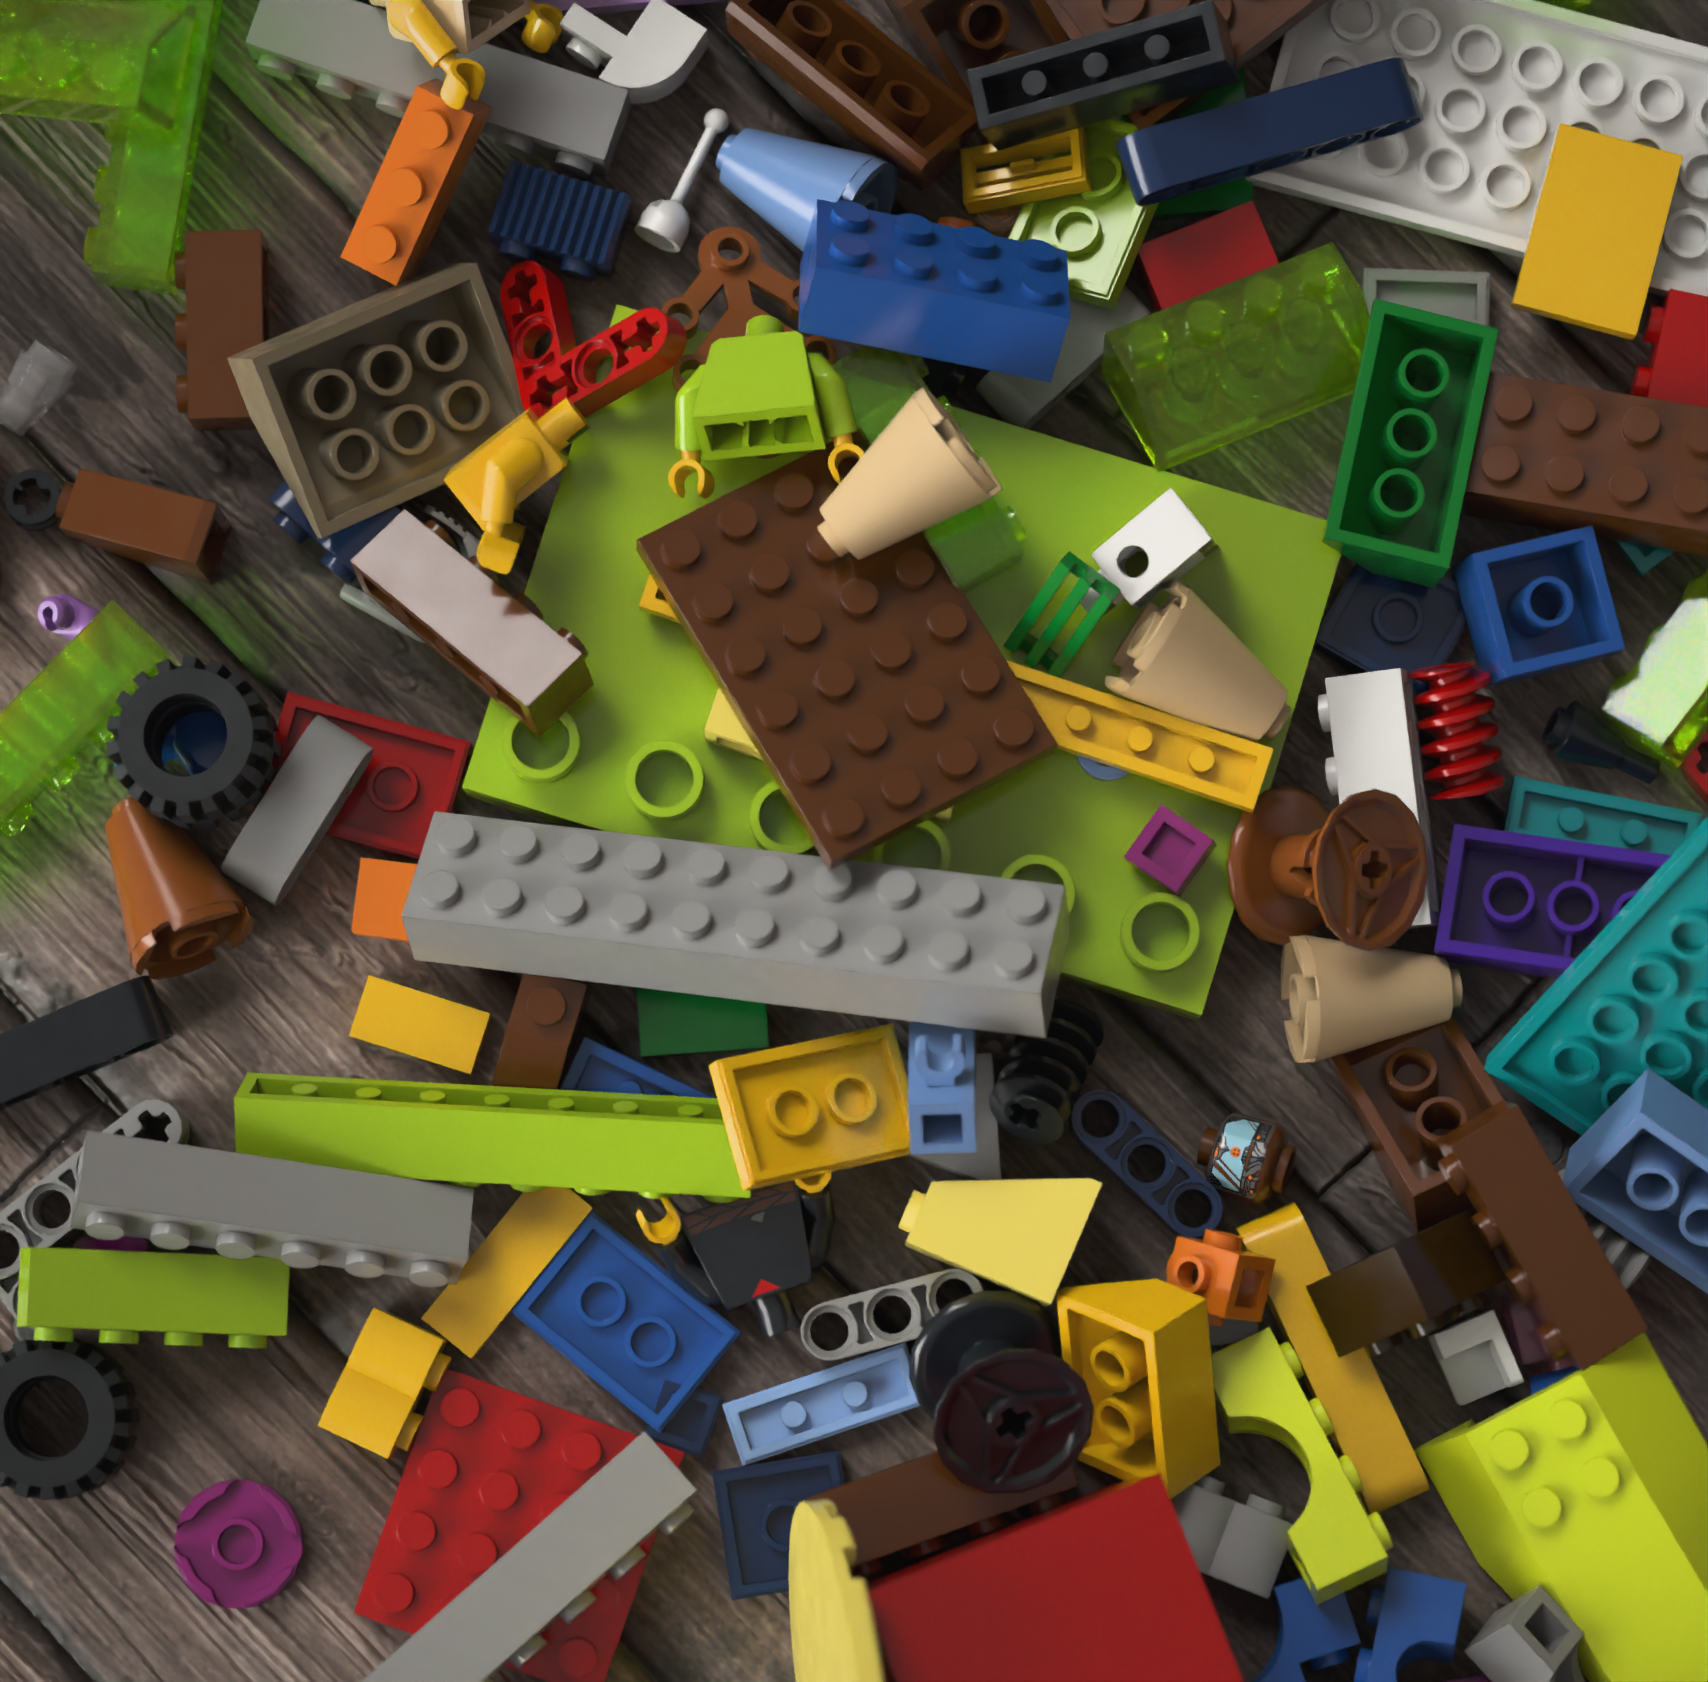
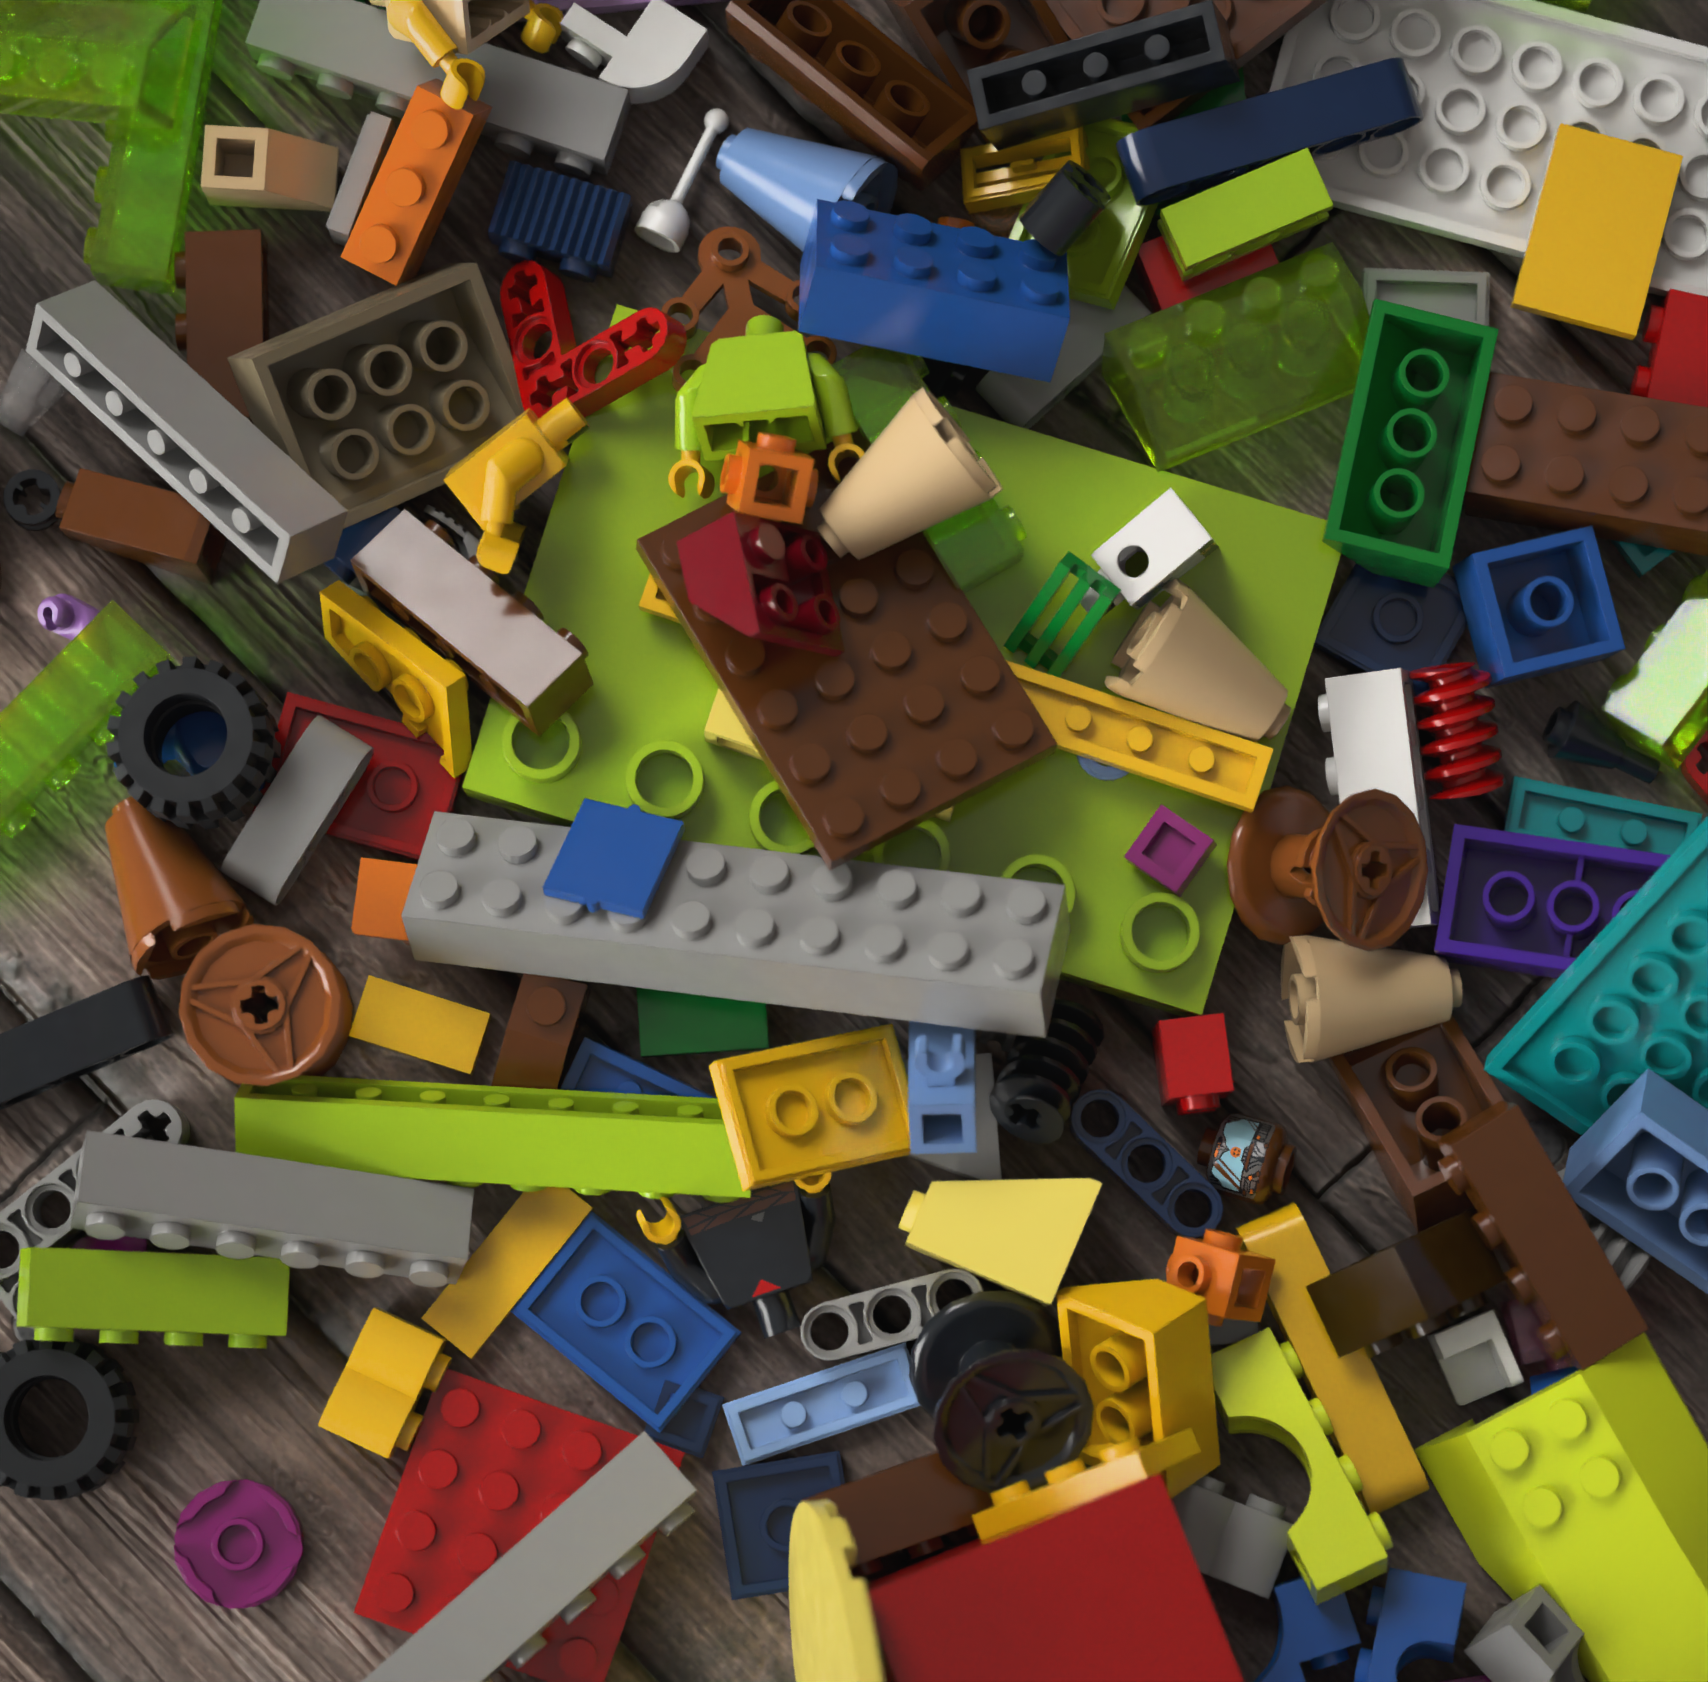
(186, 431): none -> light grey brick
(234, 980): none -> dark orange piece
(268, 169): none -> tan slope
(360, 175): none -> light grey tile
(386, 655): none -> yellow wing
(614, 858): none -> blue piece
(763, 581): none -> dark red slope
(793, 483): none -> orange brick
(1065, 208): none -> black axle
(1074, 1484): none -> yellow wing
(1192, 1063): none -> red brick
(1245, 214): none -> lime piece

